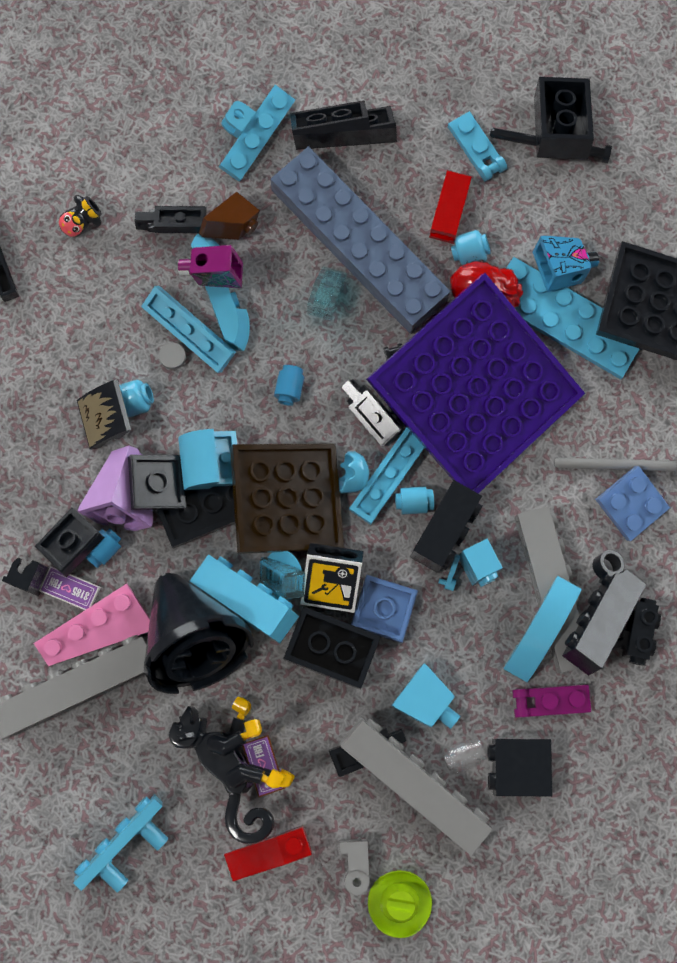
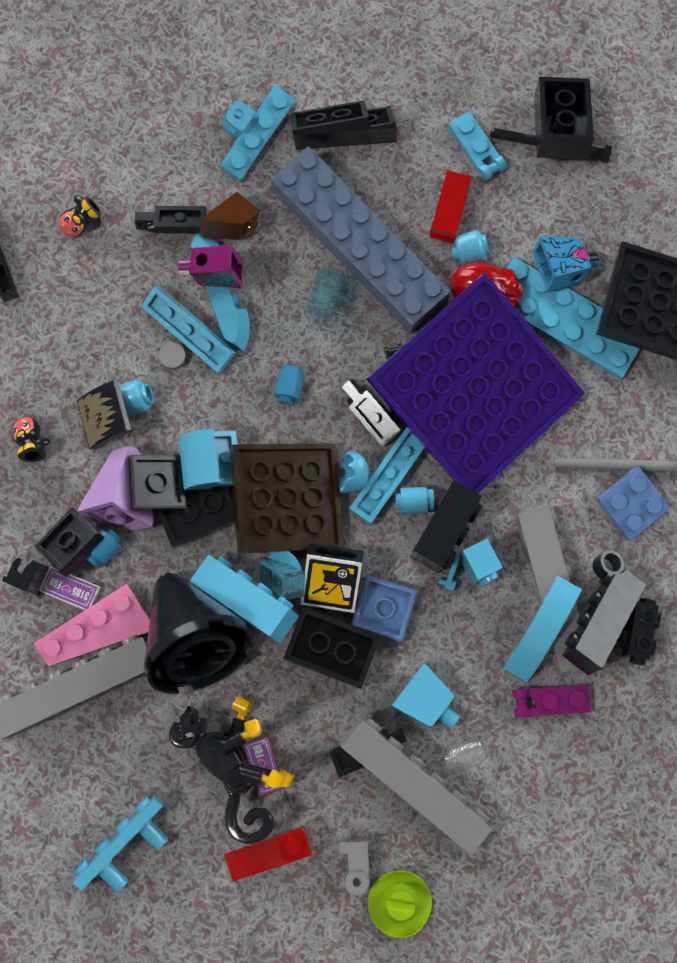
(27, 436): none -> black animal
(520, 767): black piece -> none

